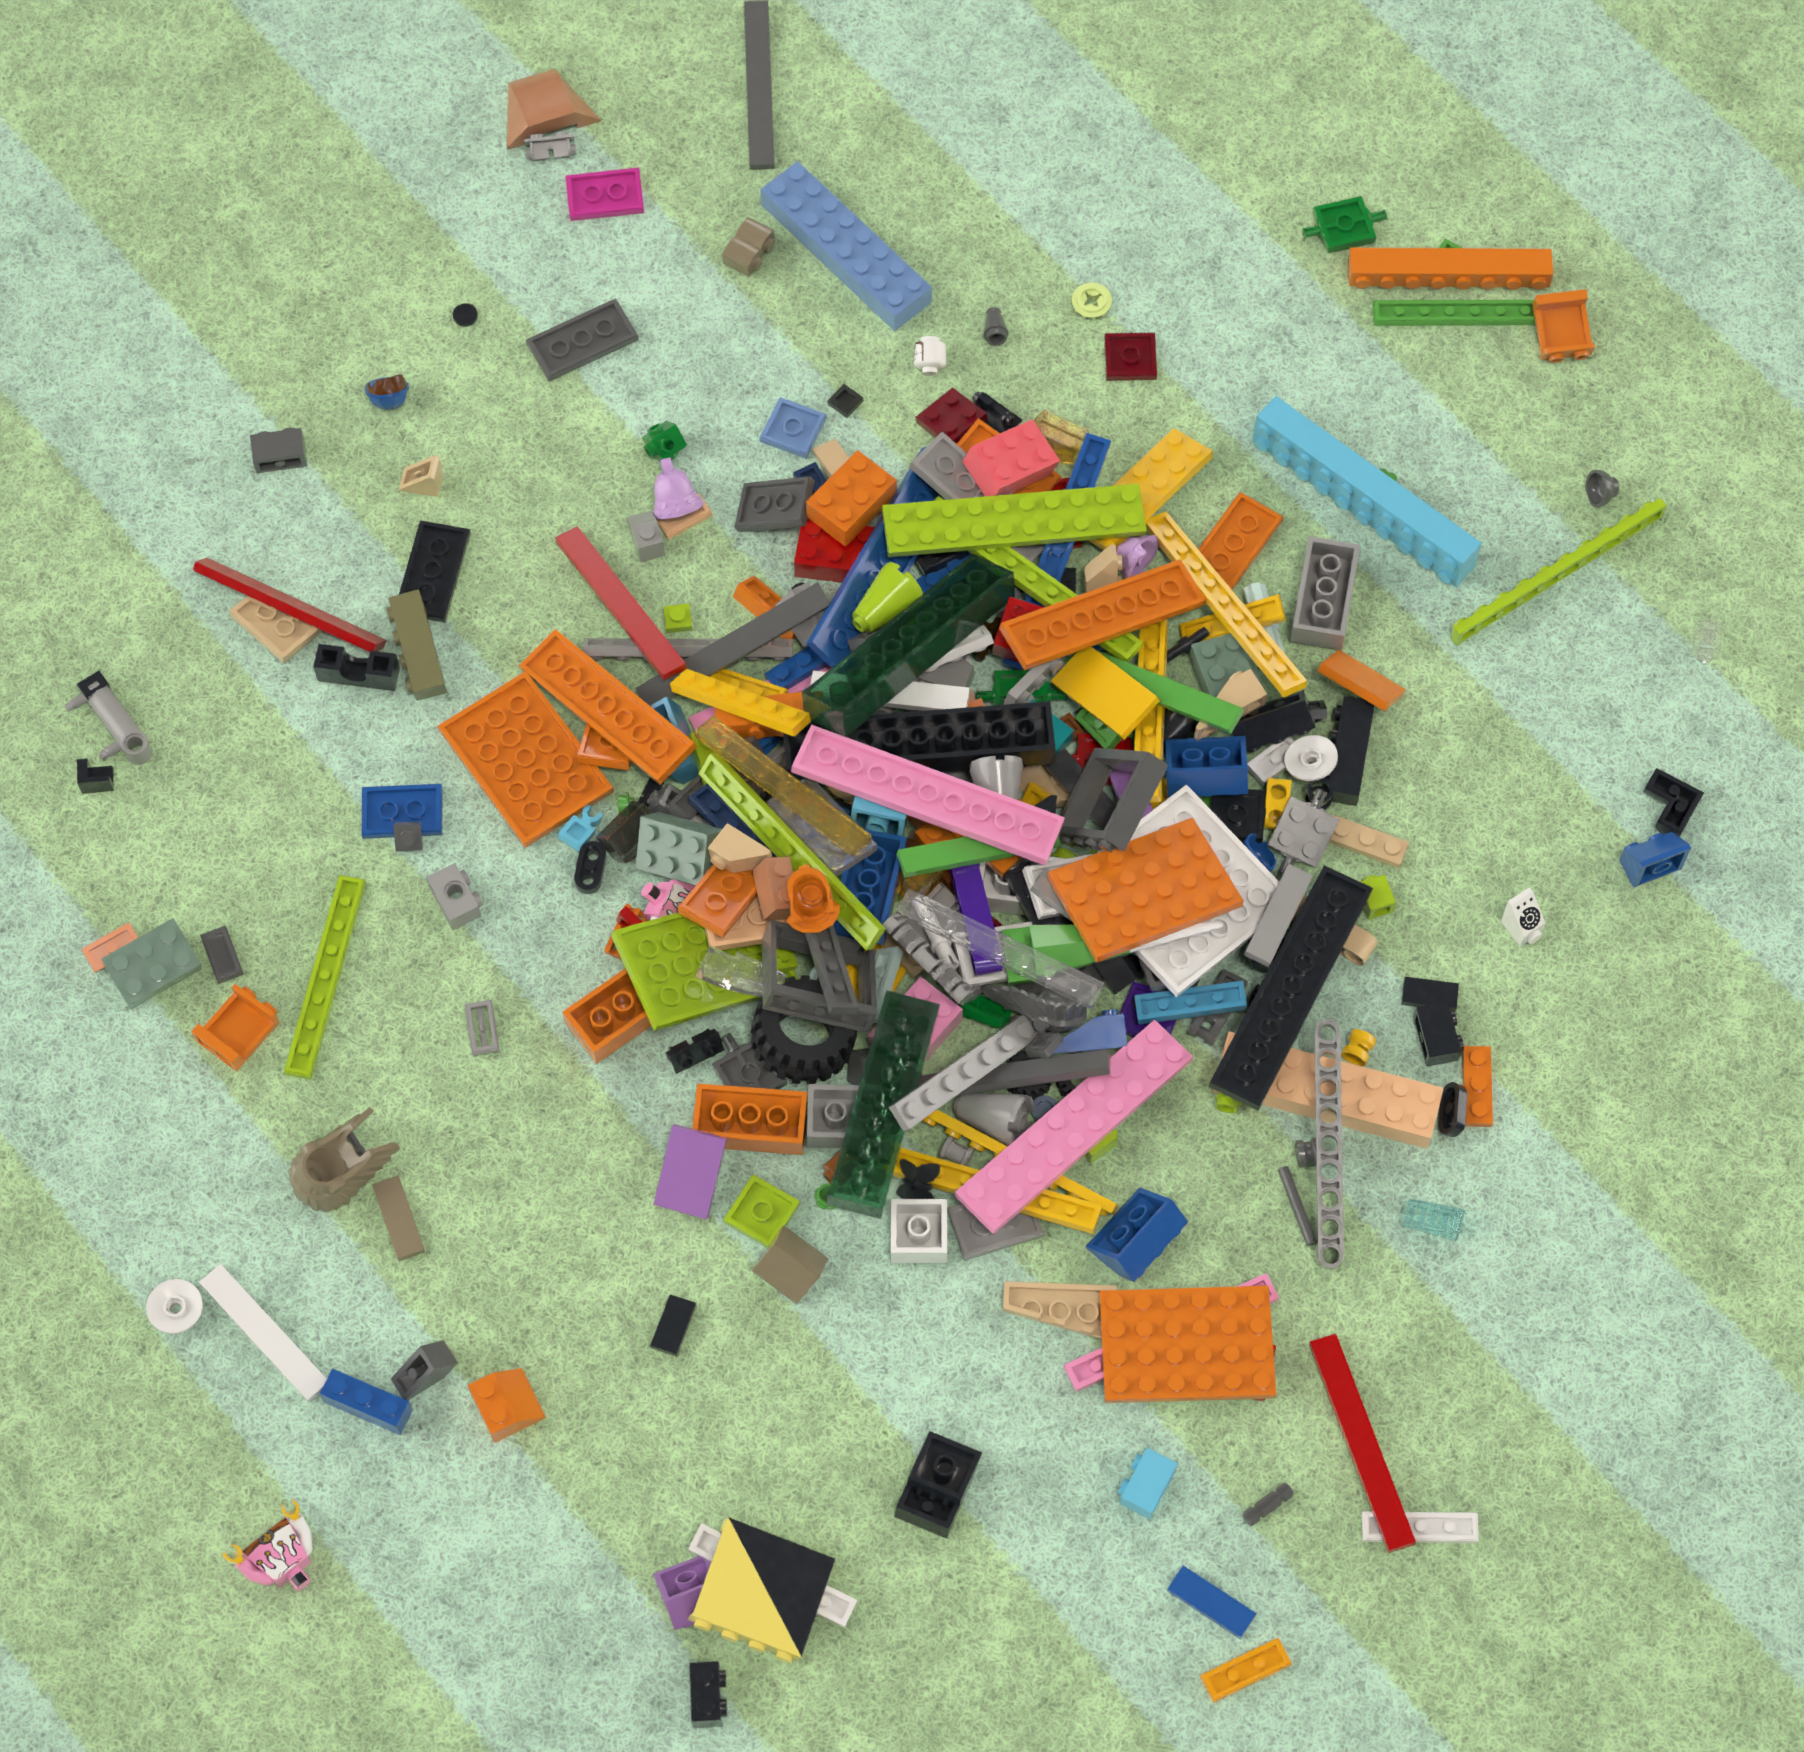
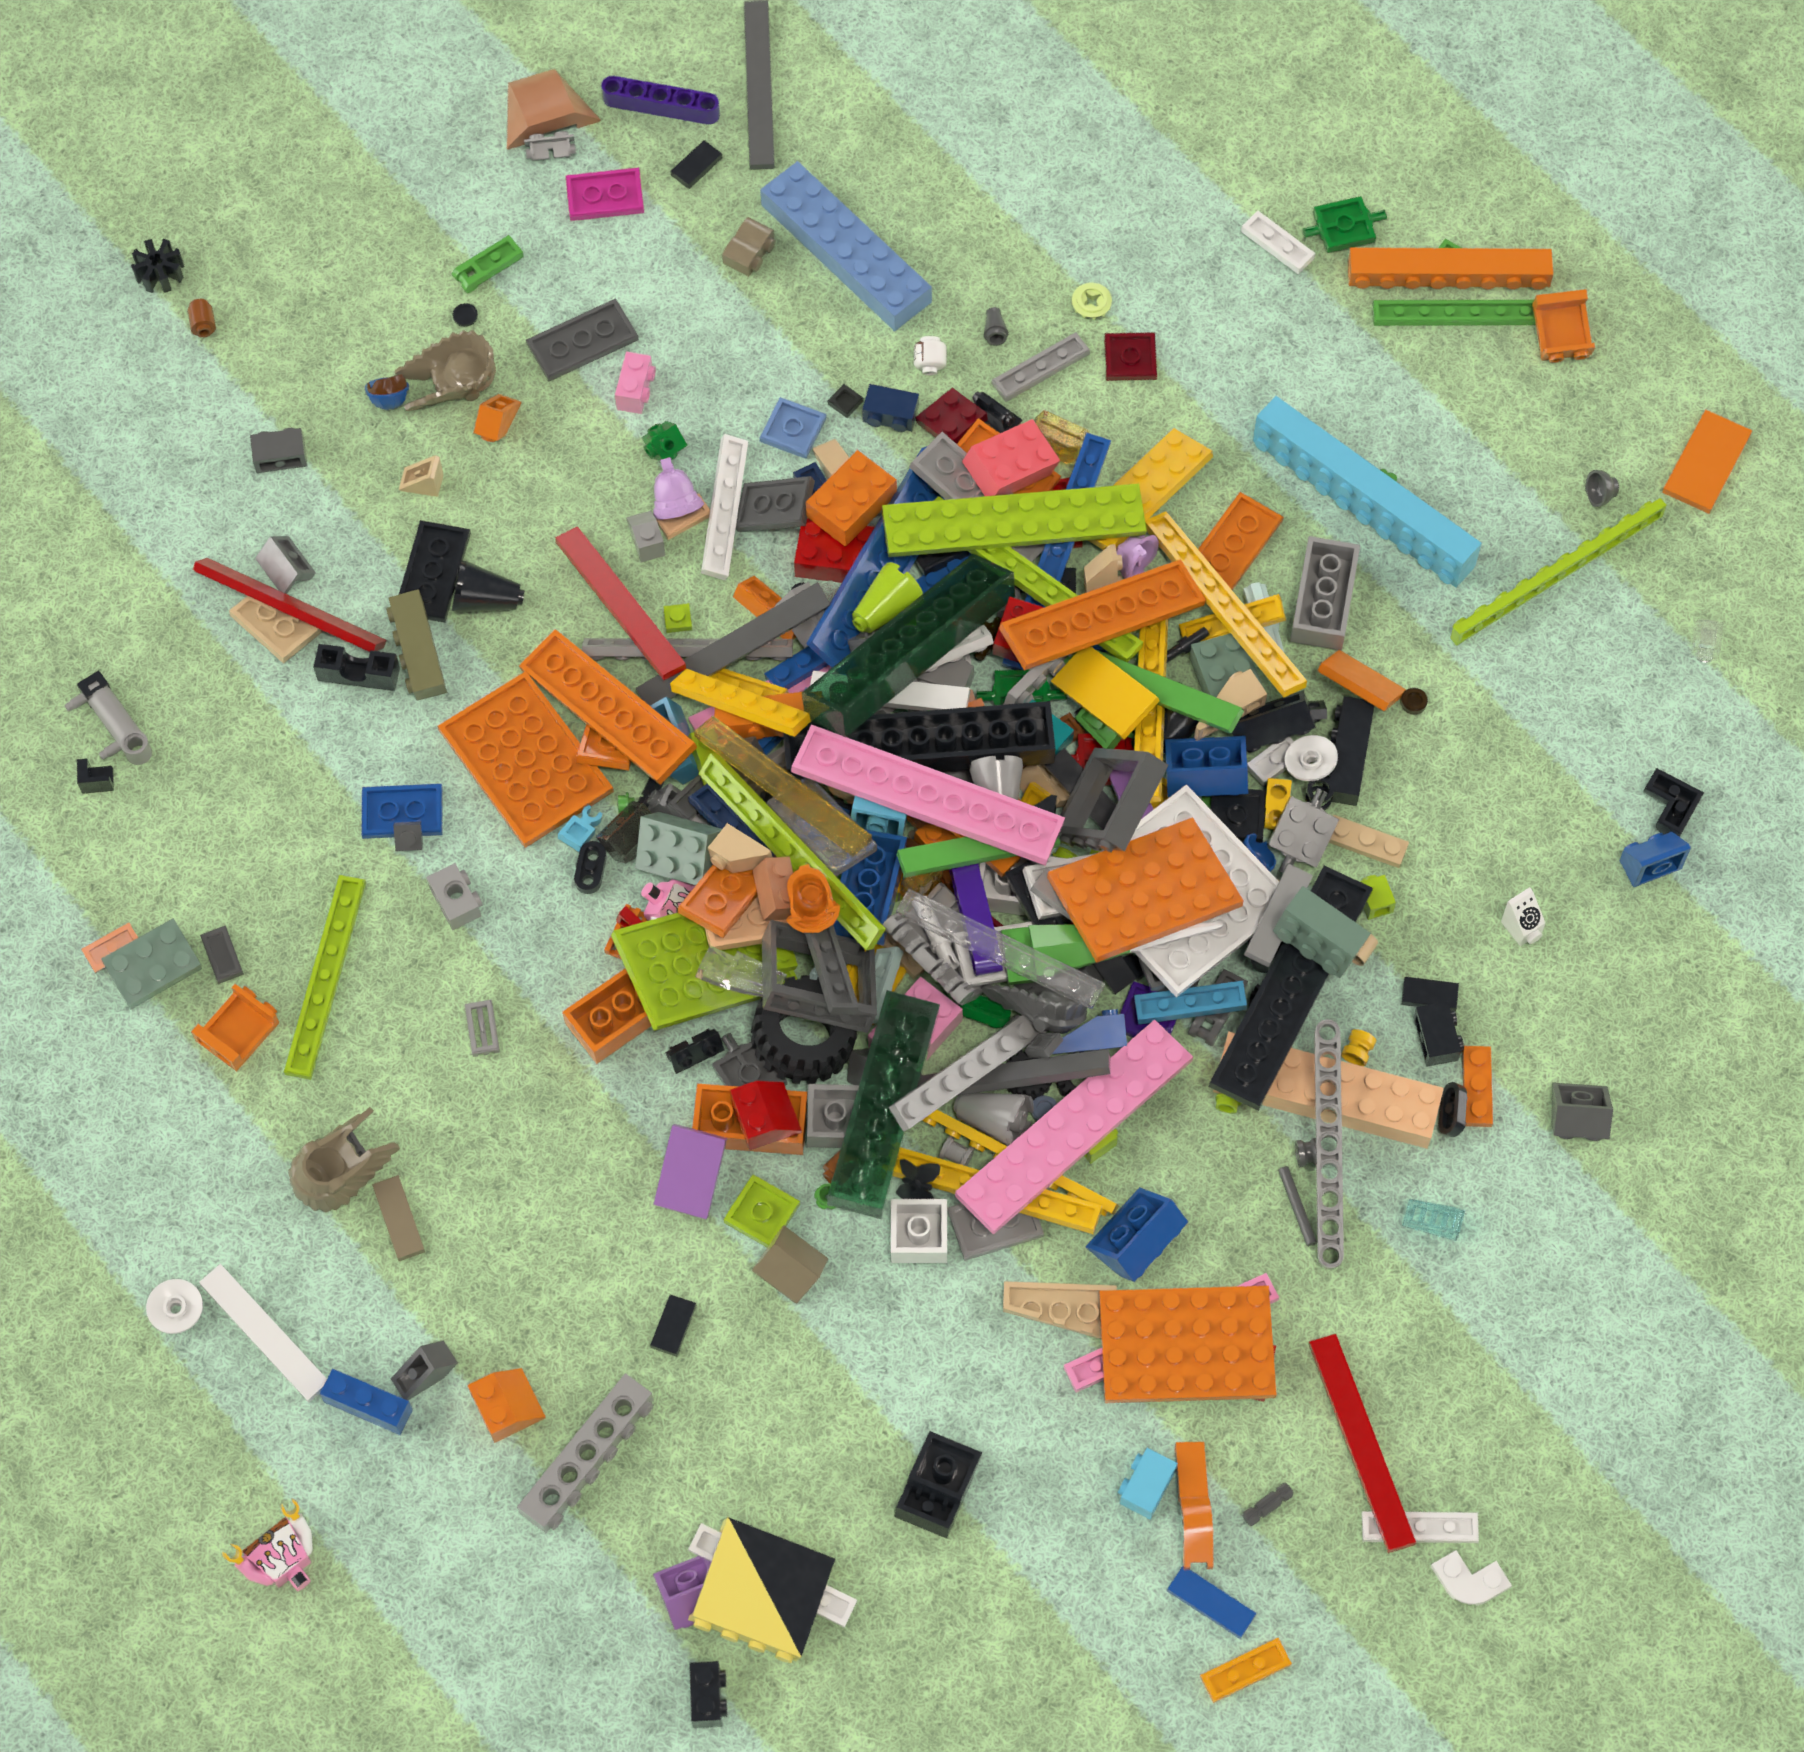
(157, 265): none -> black gear
(201, 318): none -> dark orange brick
(284, 563): none -> flat silver panel
(458, 368): none -> dark tan piece
(484, 590): none -> black cone
(487, 263): none -> bright green plate
(495, 417): none -> orange slope
(625, 1392): none -> light grey brick
(634, 382): none -> bright pink brick
(696, 164): none -> black tile
(700, 107): none -> dark purple beam
(724, 507): none -> white plate
(764, 1112): none -> red slope
(890, 408): none -> dark blue brick
(1040, 367): none -> light grey tile
(1194, 1503): none -> orange piece
(1278, 242): none -> white plate
(1321, 932): none -> sand green brick
(1414, 701): none -> dark brown tile
(1470, 1588): none -> white plate
(1581, 1111): none -> dark grey slope
(1707, 461): none -> orange tile

